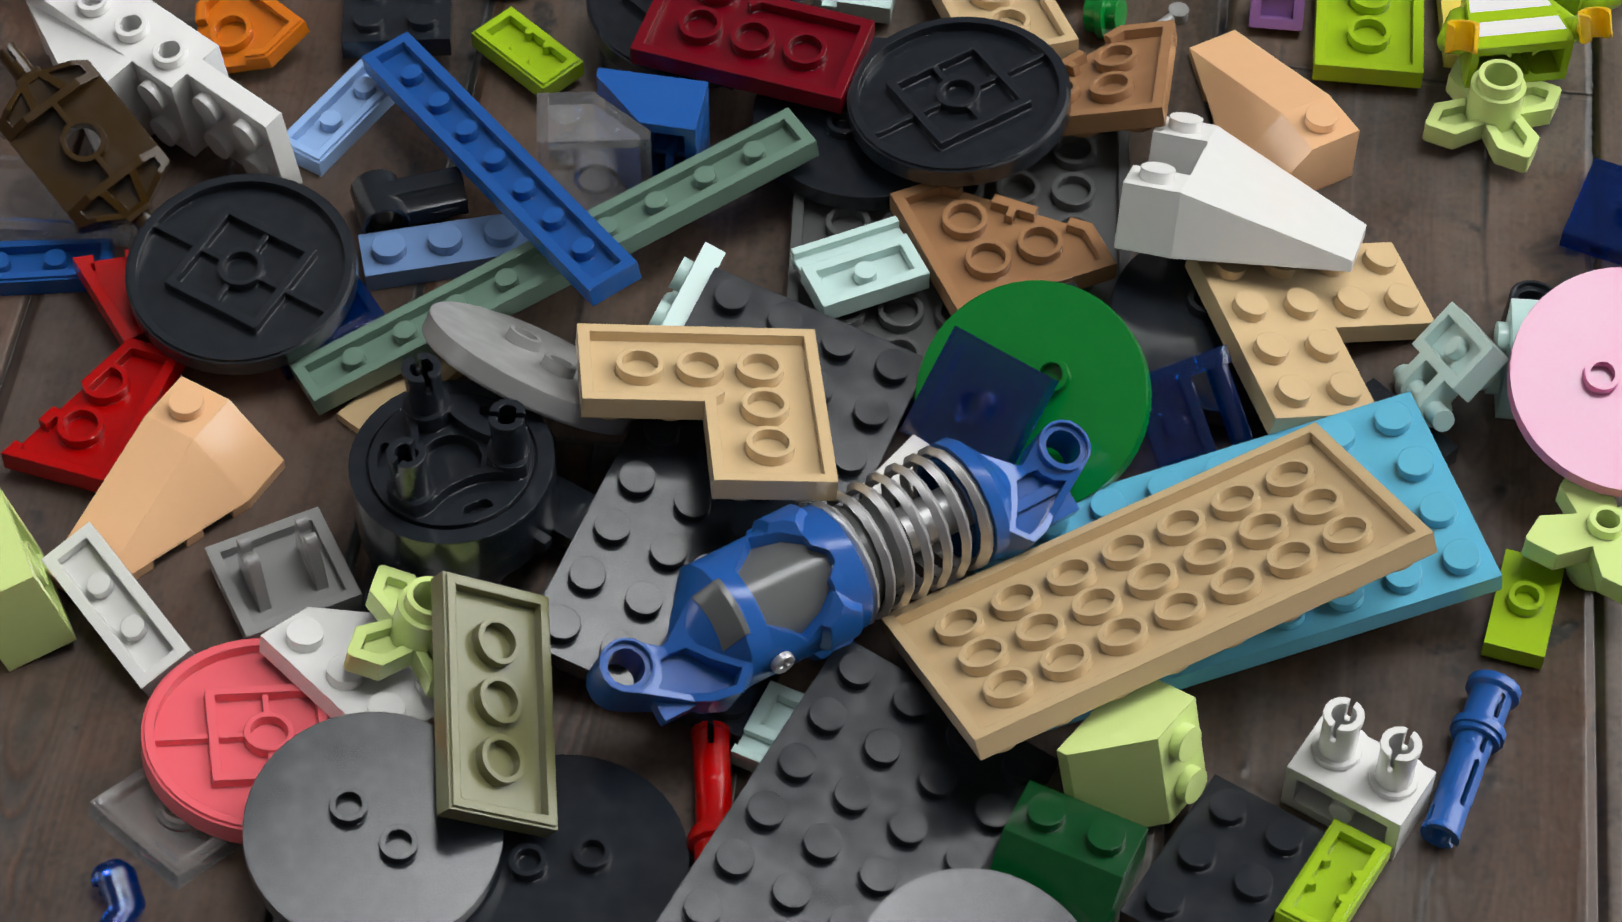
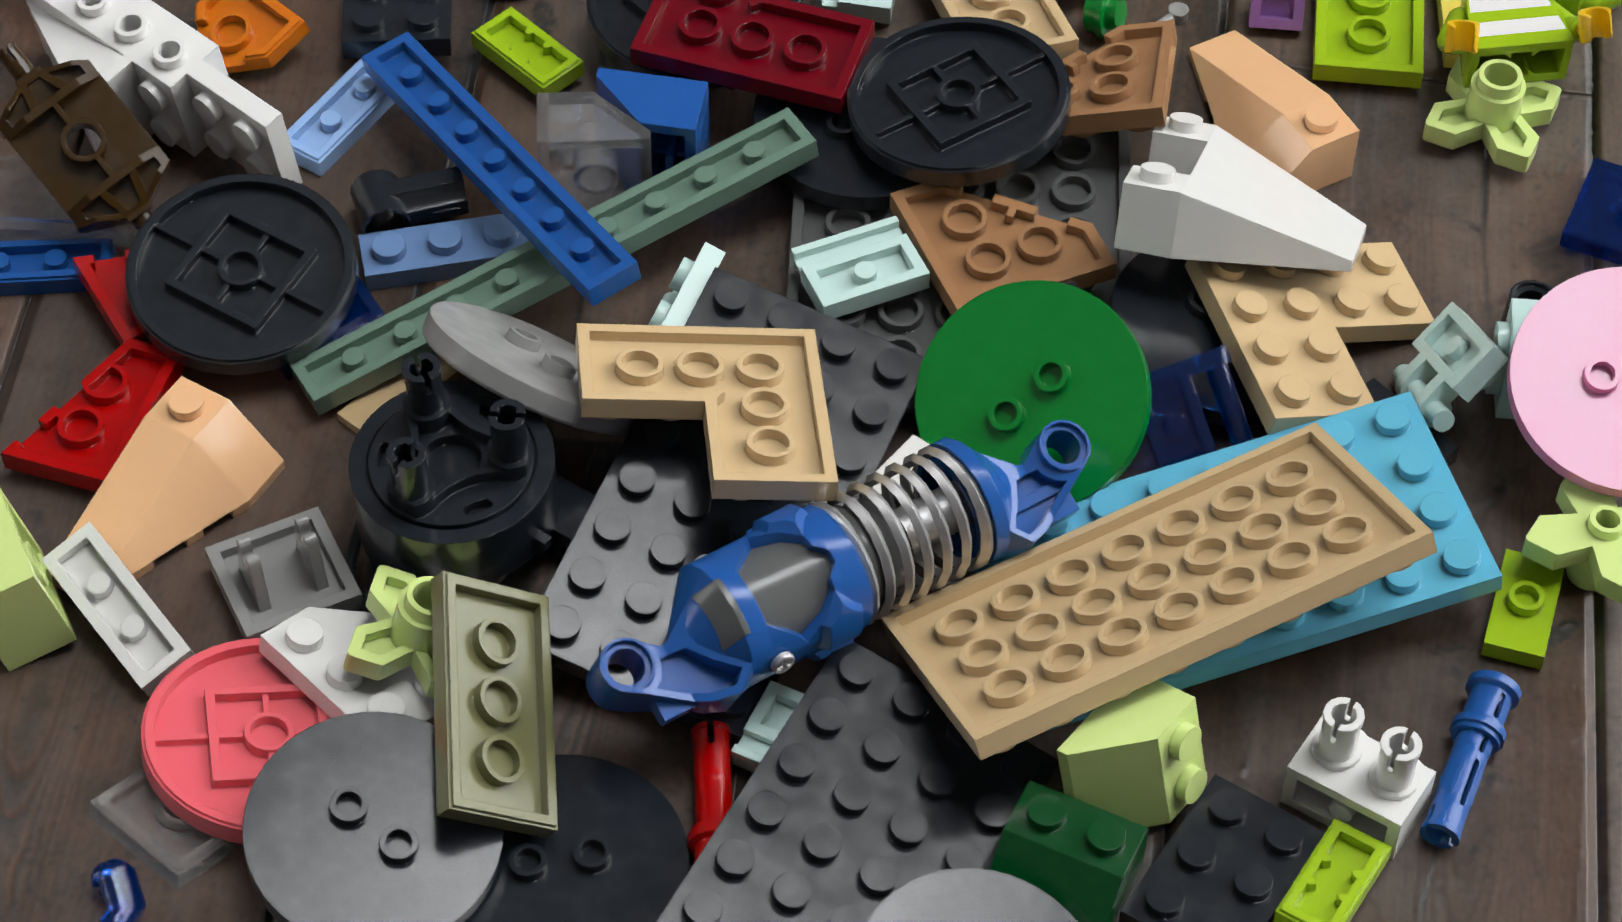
(980, 398): clear blue plate -> none

